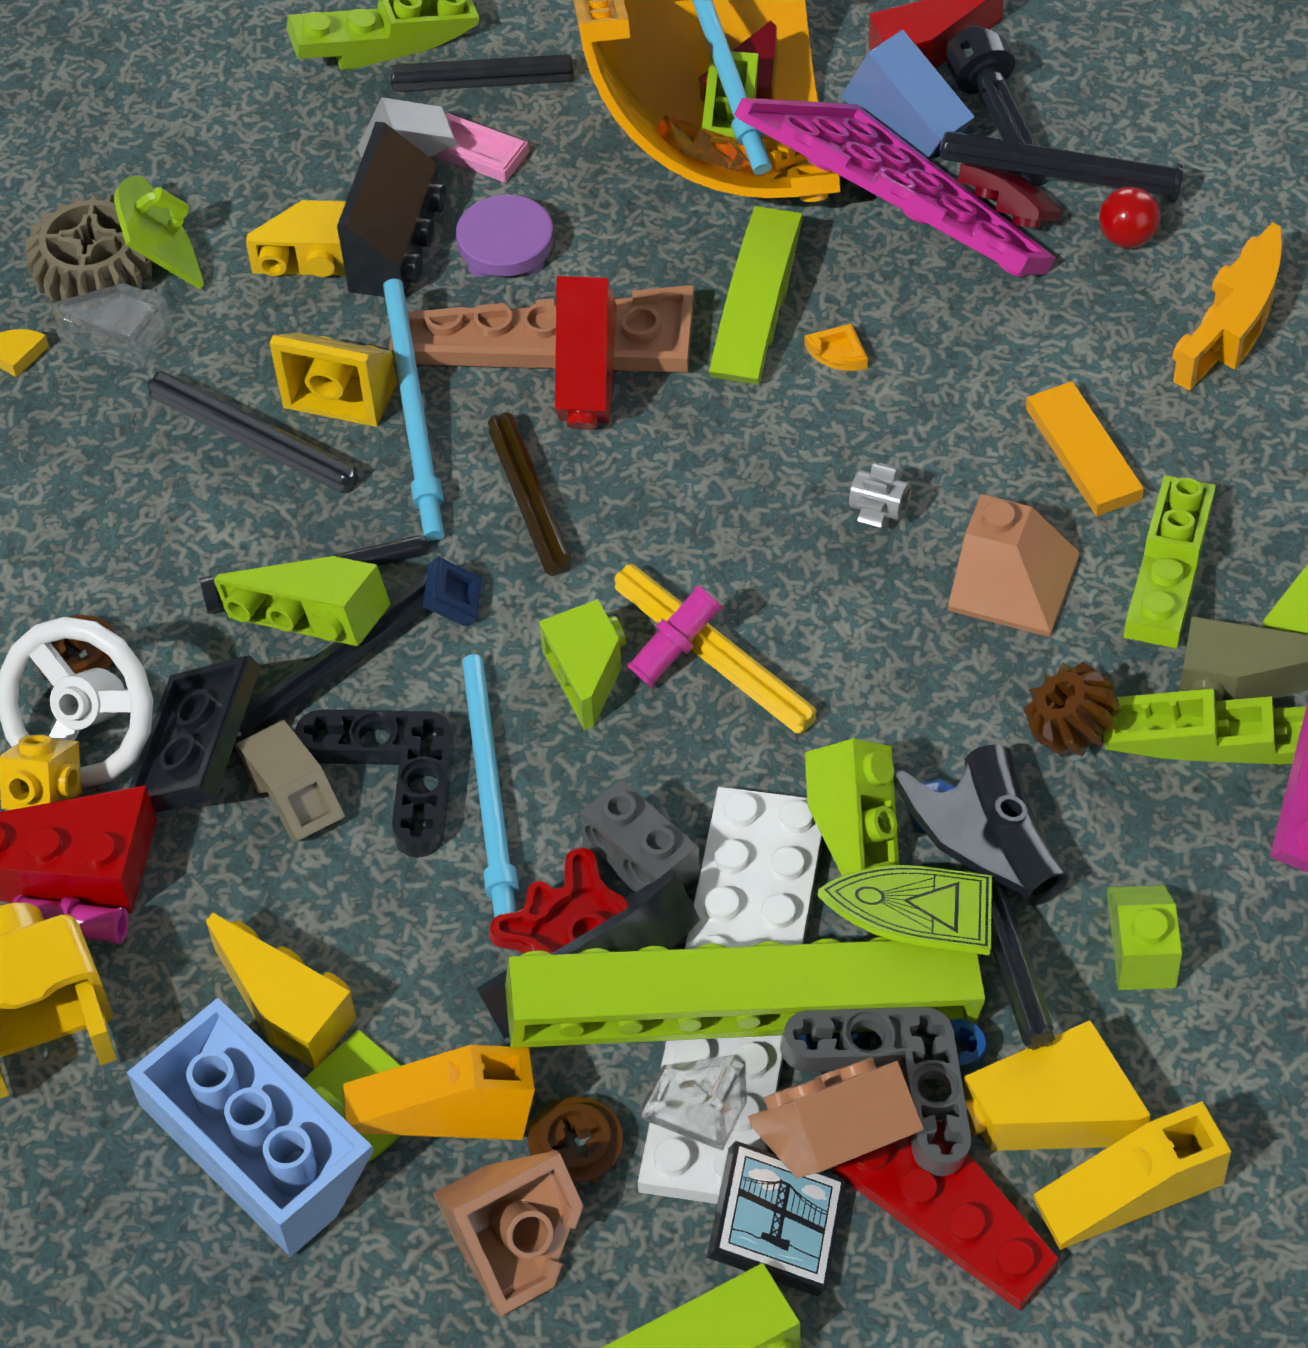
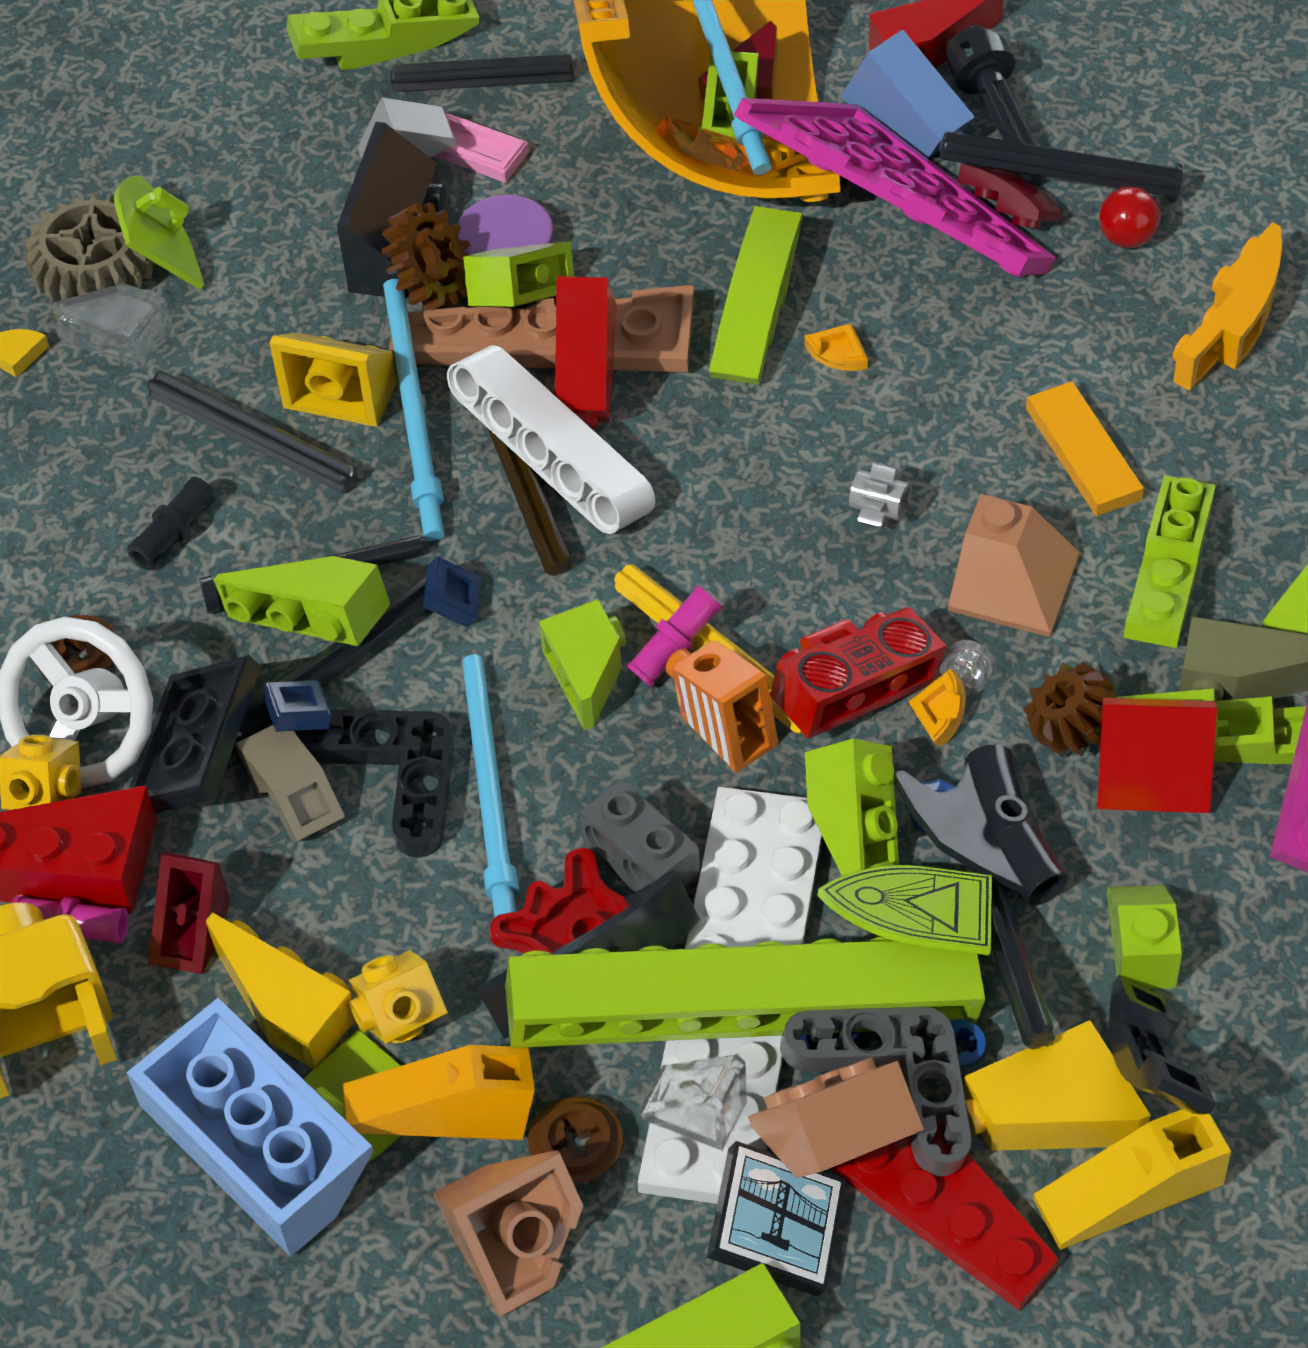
(171, 523): none -> black pin
(185, 898): none -> dark red slope
(297, 705): none -> dark blue tile
(299, 241): yellow slope -> none
(395, 997): none -> yellow brick
(427, 256): none -> reddish brown gear
(516, 273): none -> lime slope
(551, 439): none -> white beam
(724, 702): none -> orange torso
(855, 670): none -> red piece
(941, 706): none -> light orange tile
(972, 664): none -> clear bush
(1139, 1038): none -> black slope
(1156, 755): none -> red tile

